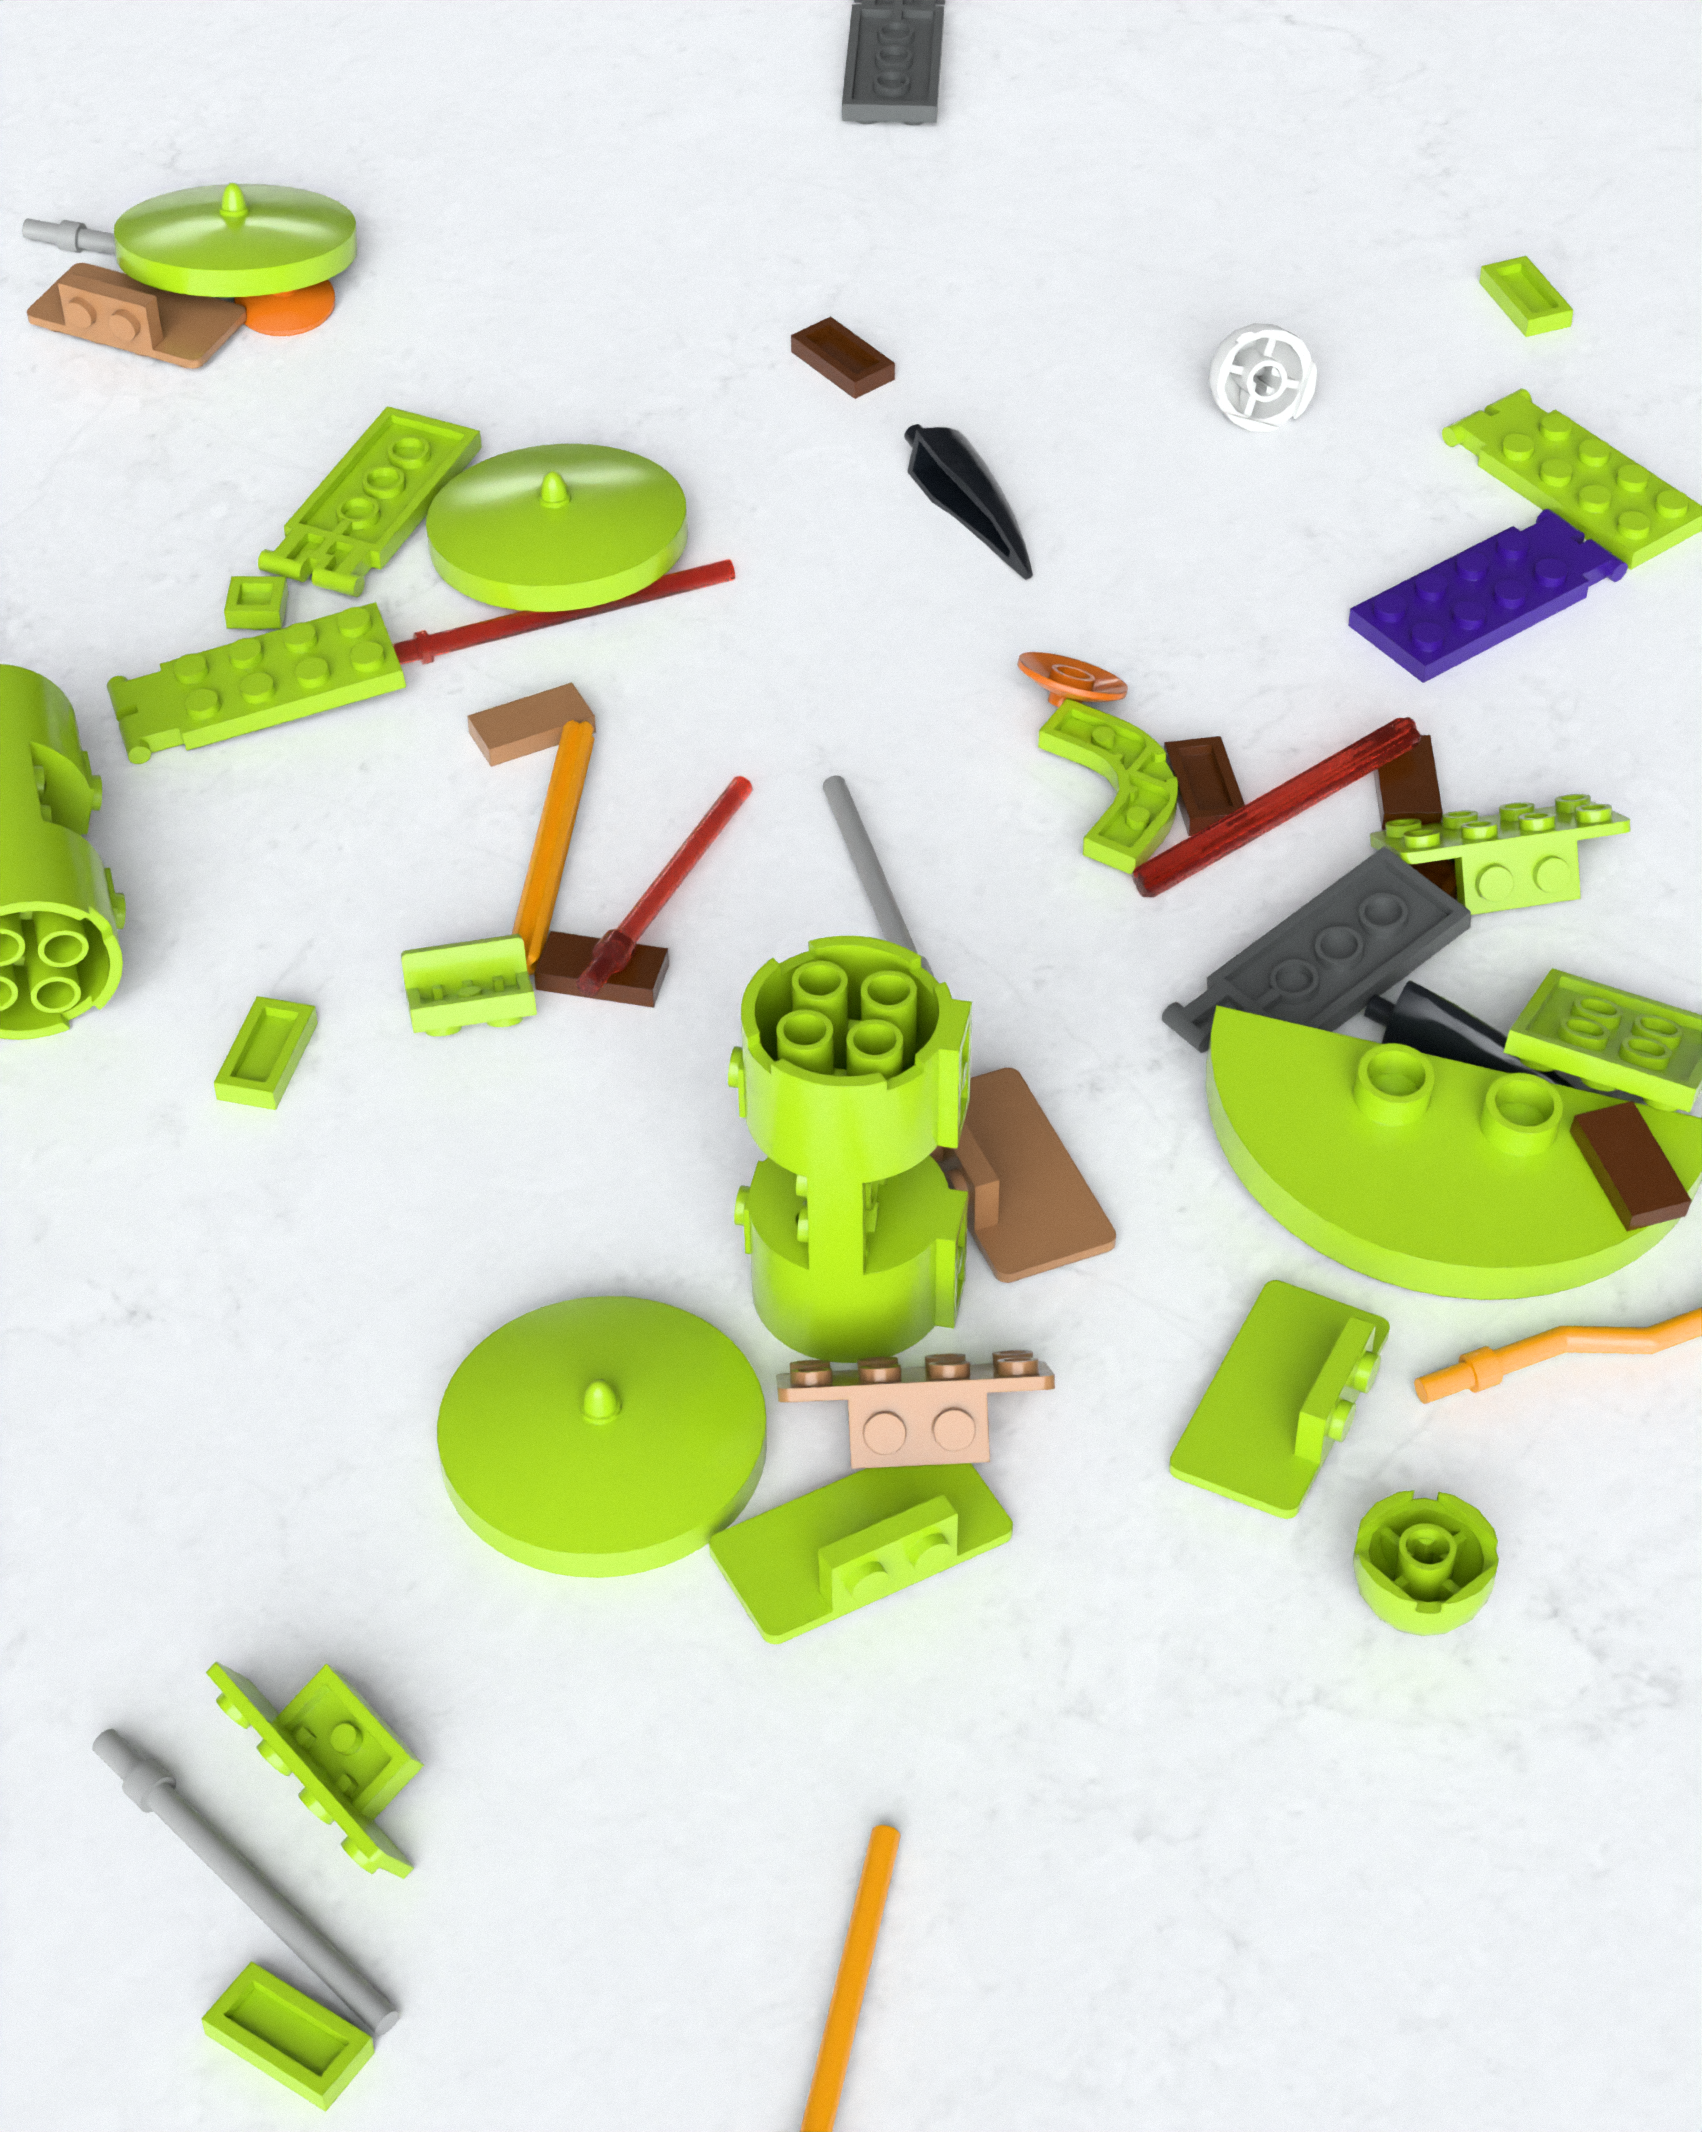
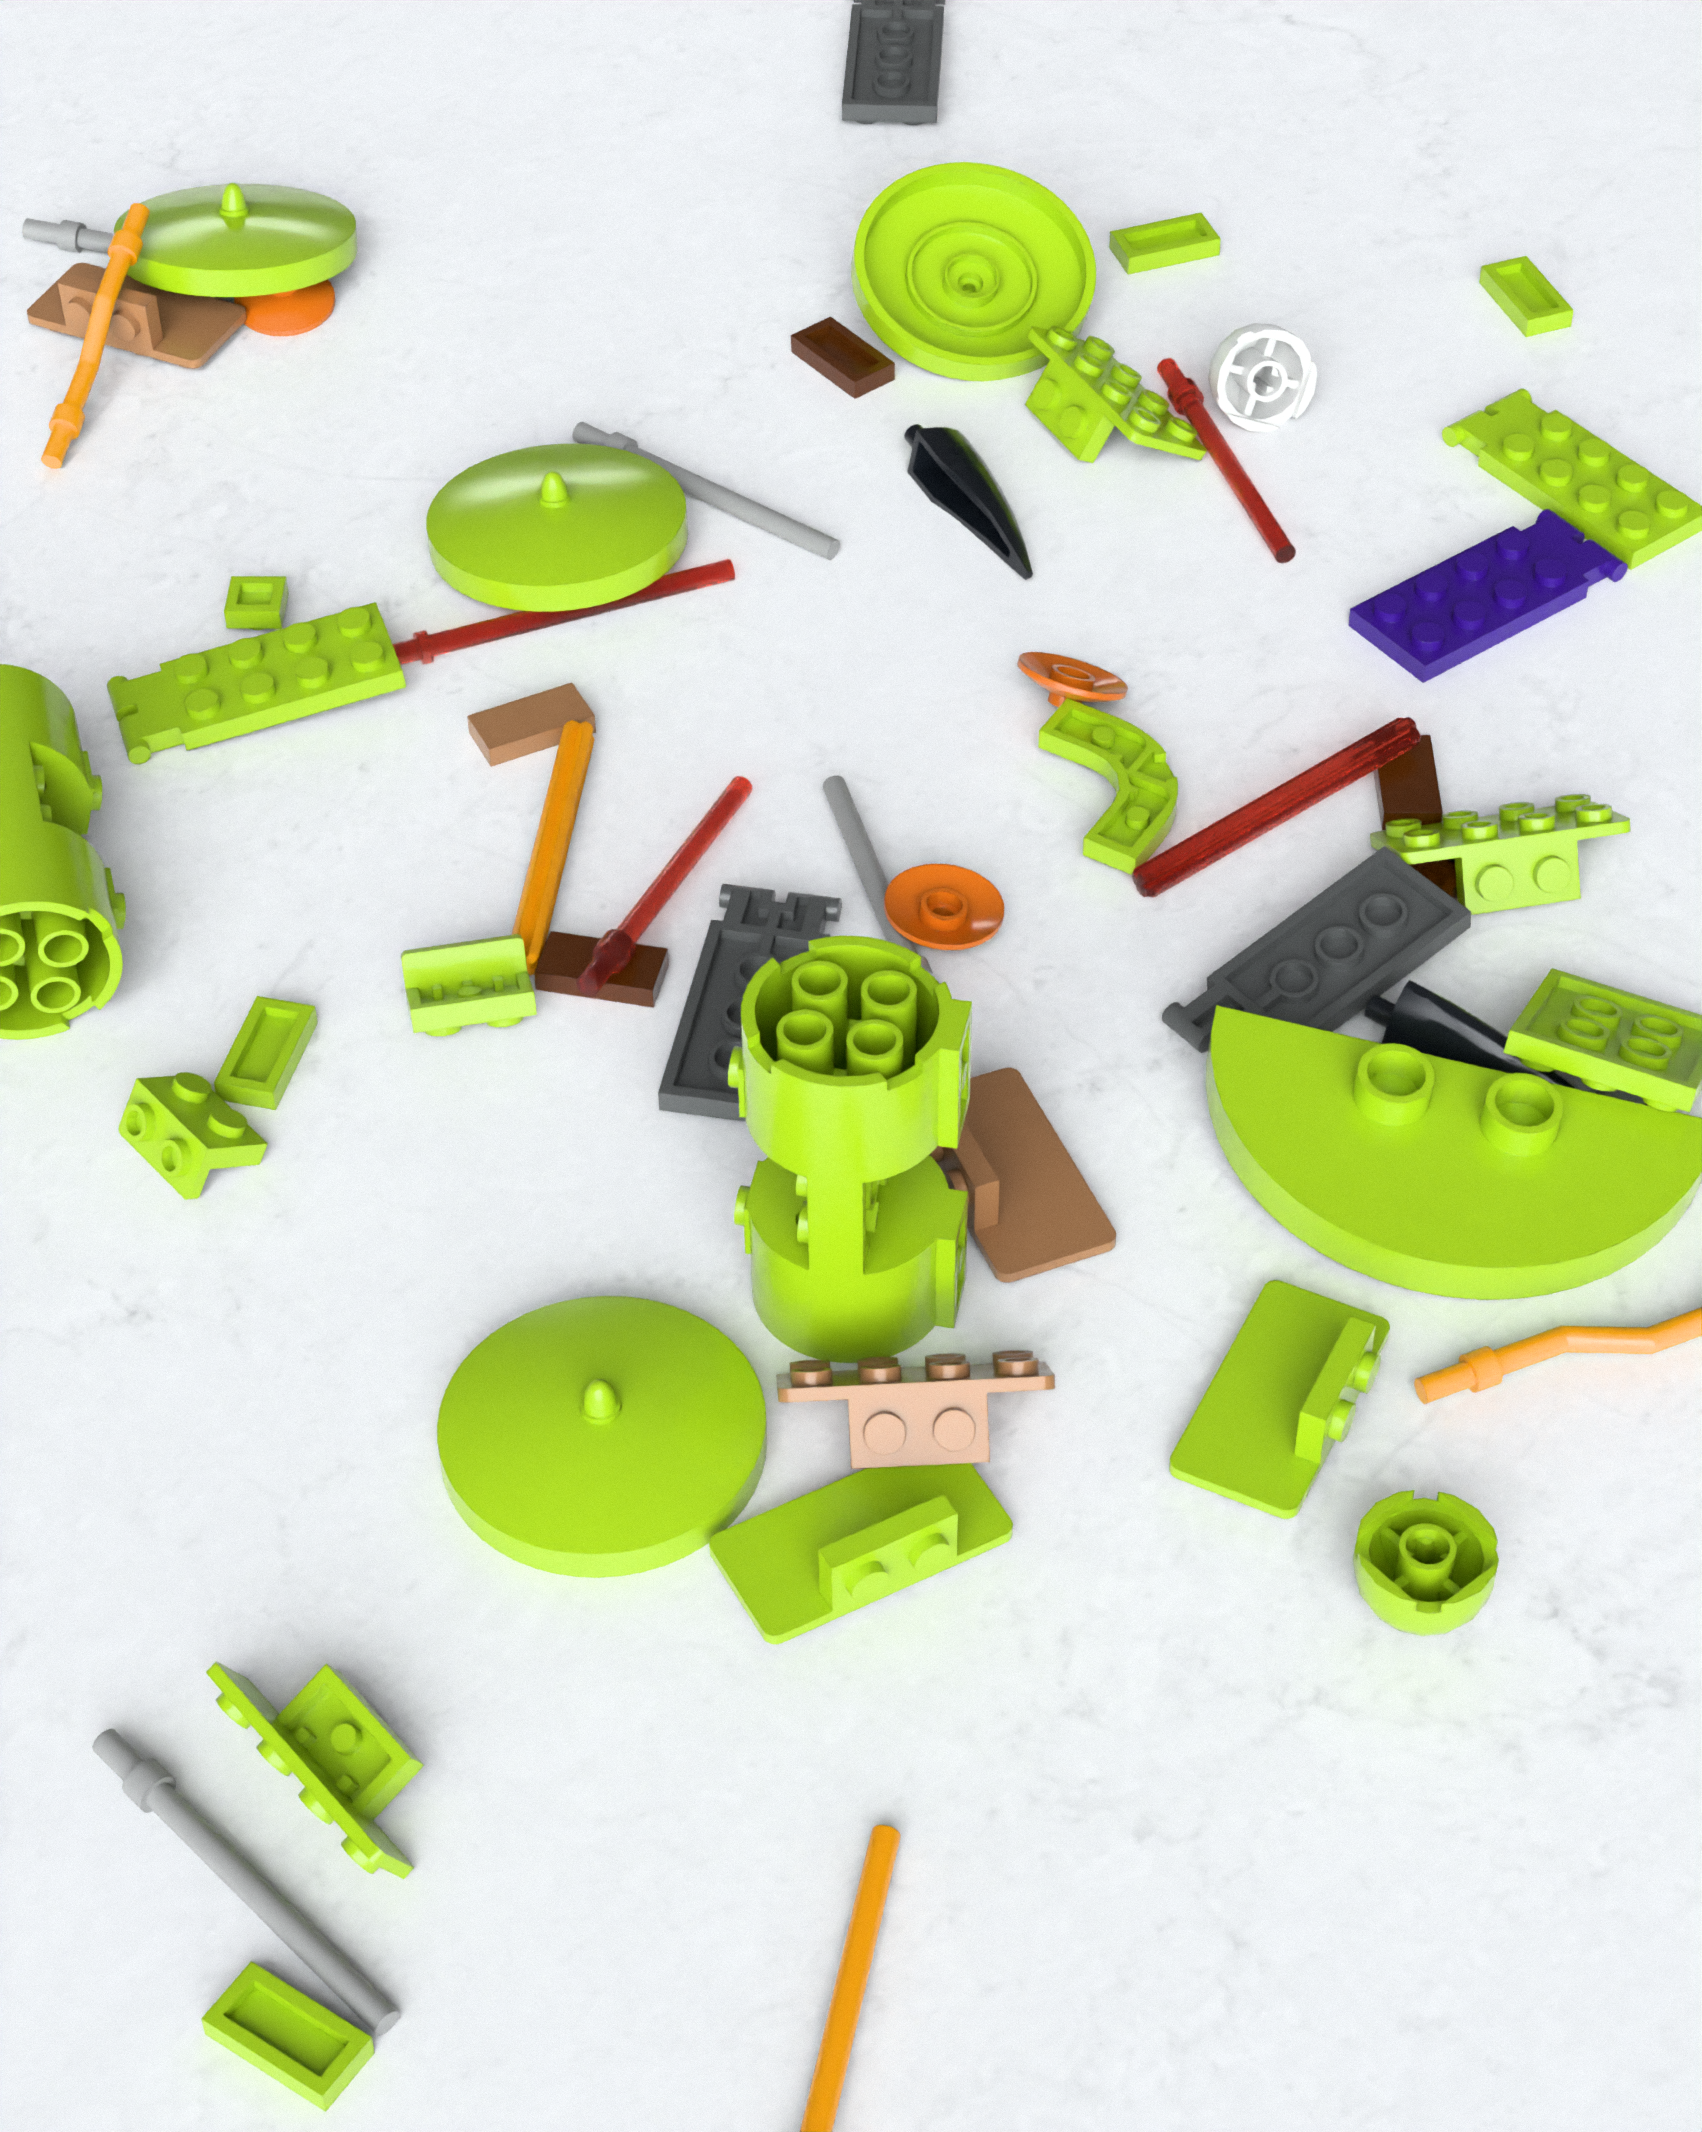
(69, 415): none -> light orange bar
(187, 1131): none -> lime bracket
(371, 500): lime hinge -> none
(720, 496): none -> light grey bar
(733, 951): none -> dark grey hinge
(944, 906): none -> orange dish
(965, 264): none -> lime container
(1091, 392): none -> lime bracket
(1164, 243): none -> lime tile
(1188, 401): none -> clear red bar
(1204, 781): reddish brown tile -> none
(1630, 1166): reddish brown tile -> none

